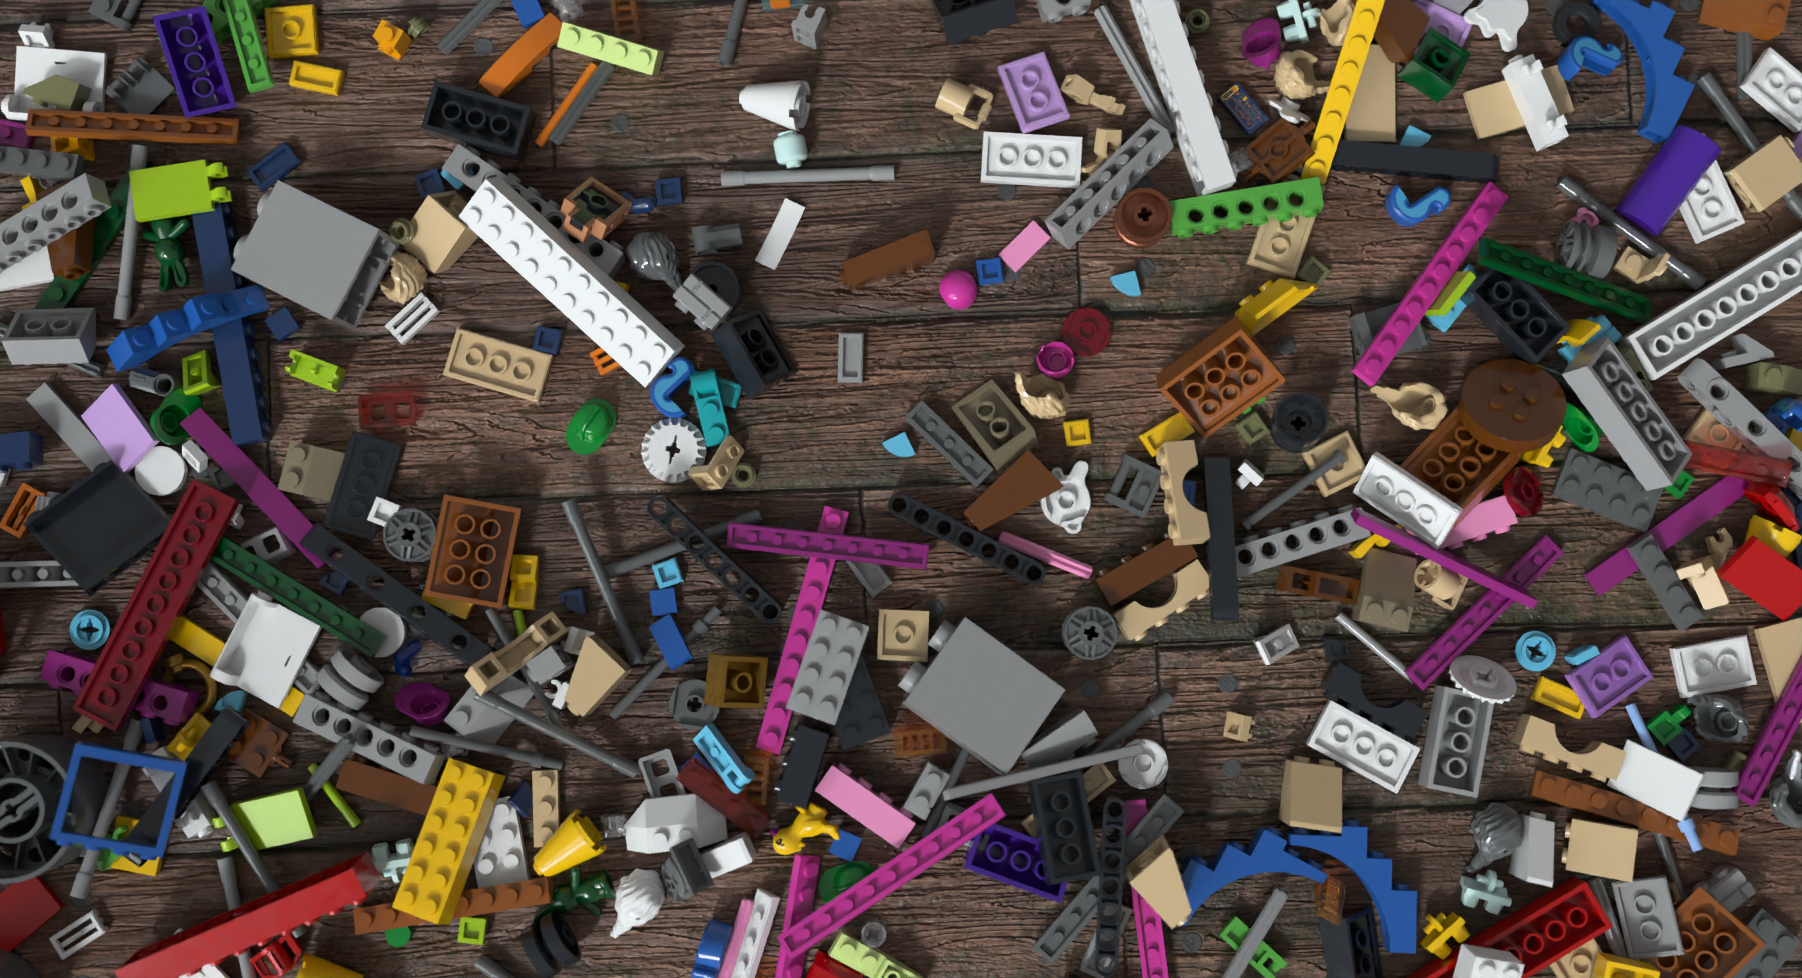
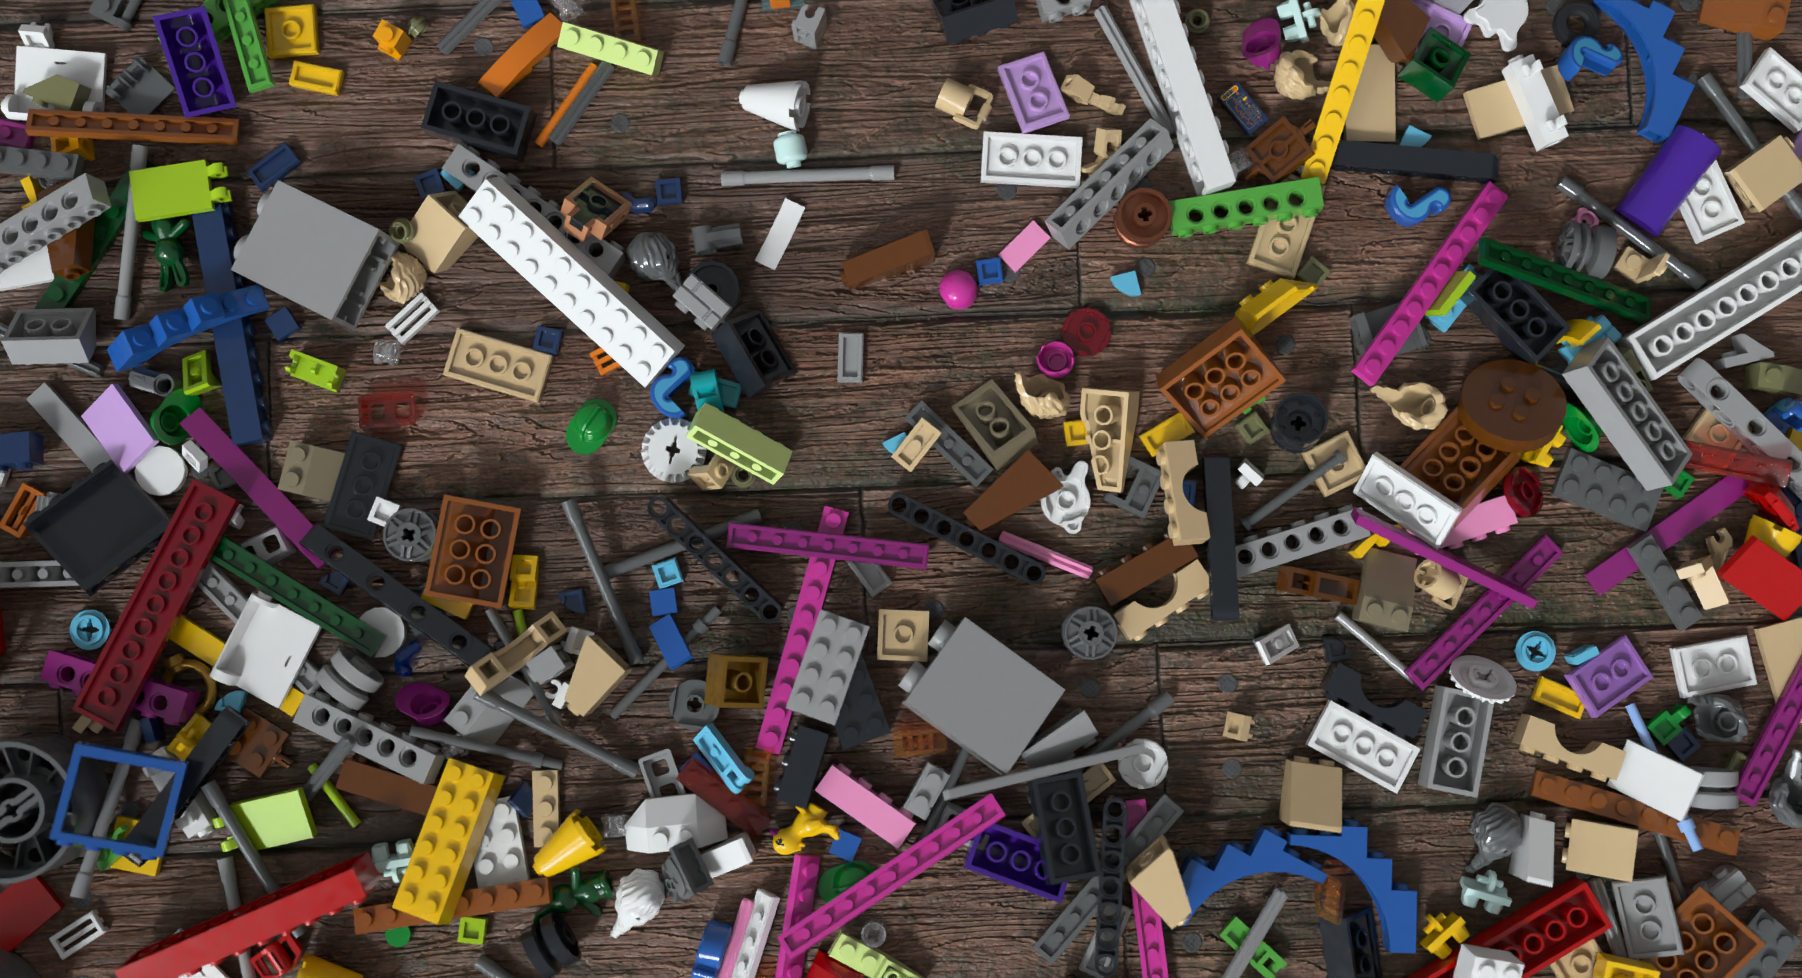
(386, 352): none -> clear wheel
(739, 443): none -> yellowish green brick
(916, 444): none -> tan plate
(1110, 426): none -> tan wedge
(1288, 109): white plate -> none

